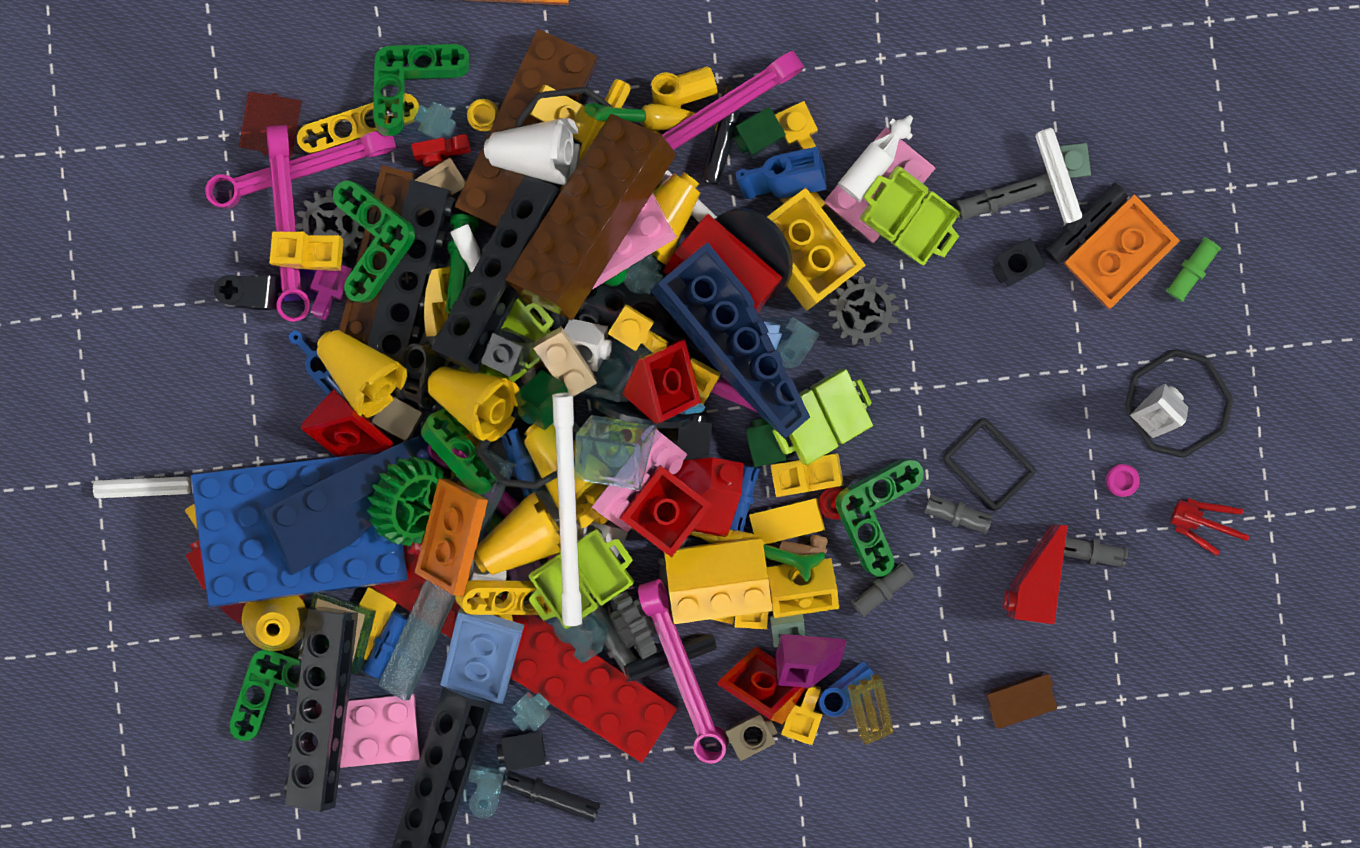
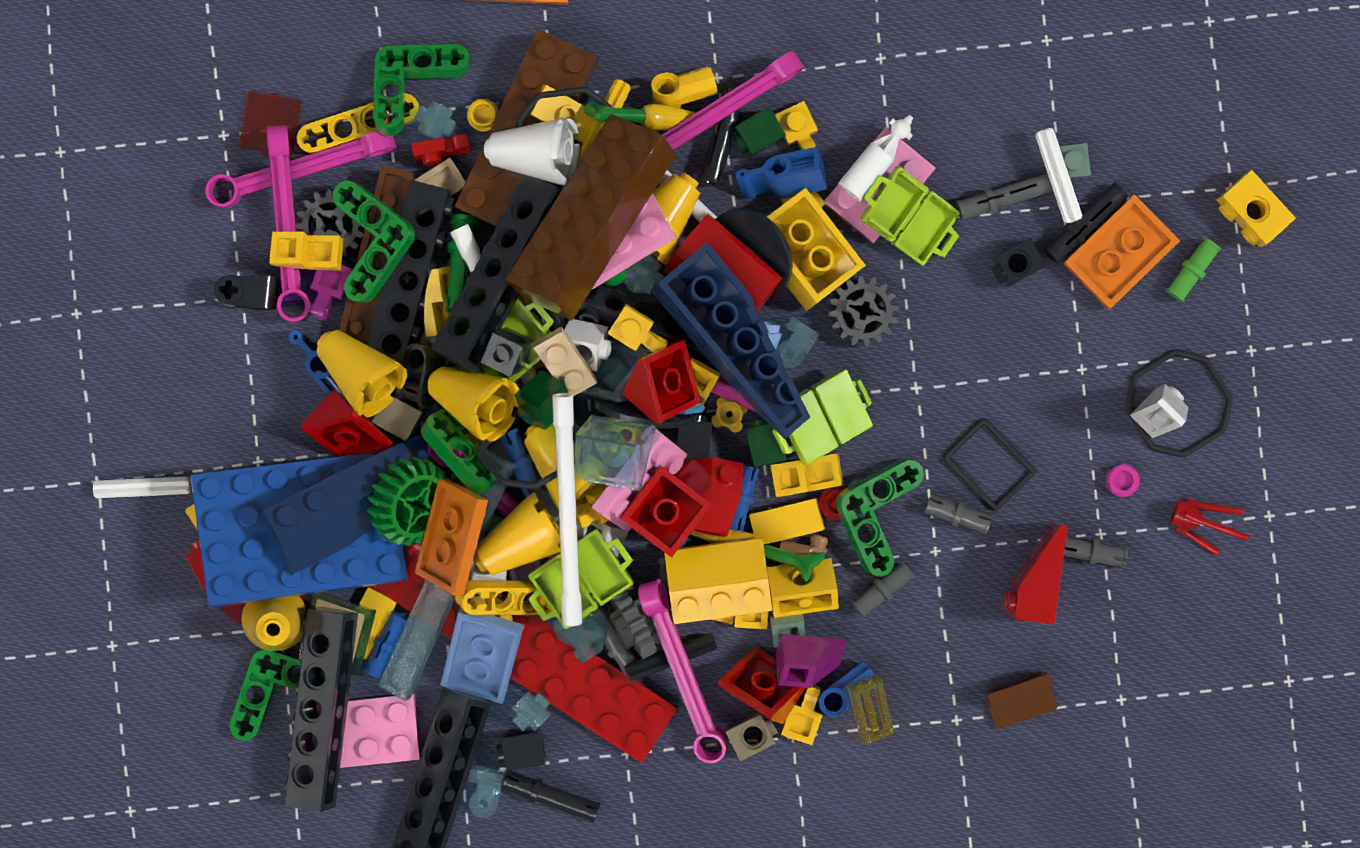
(721, 419): none -> yellow plate
(1273, 214): none -> yellow brick

